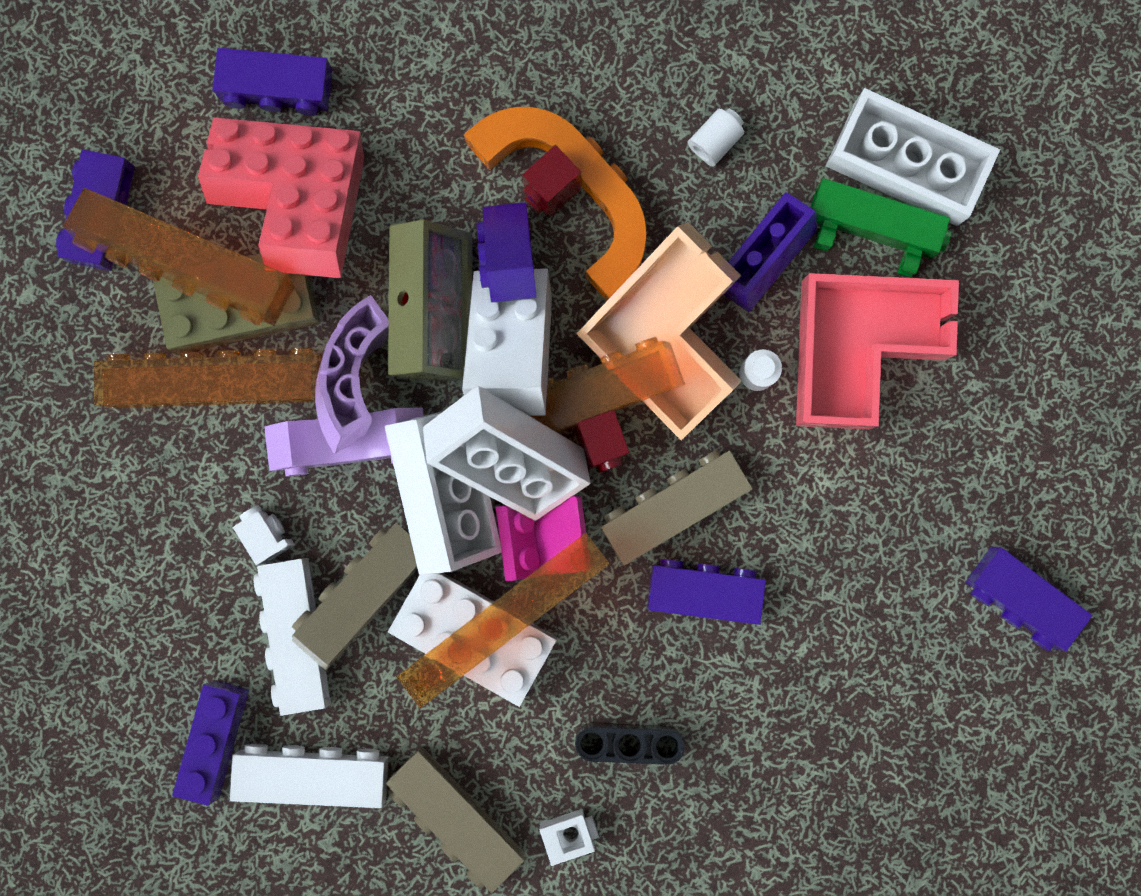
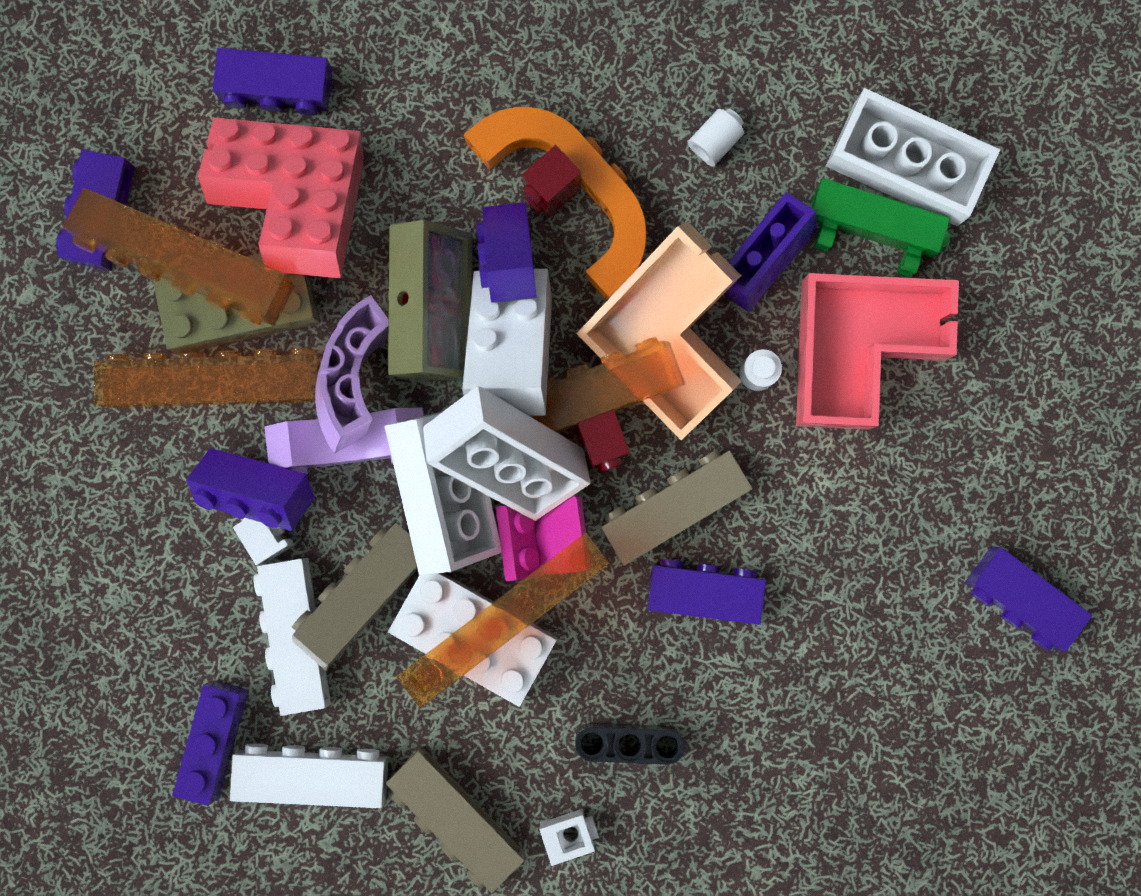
(250, 489): none -> dark purple brick

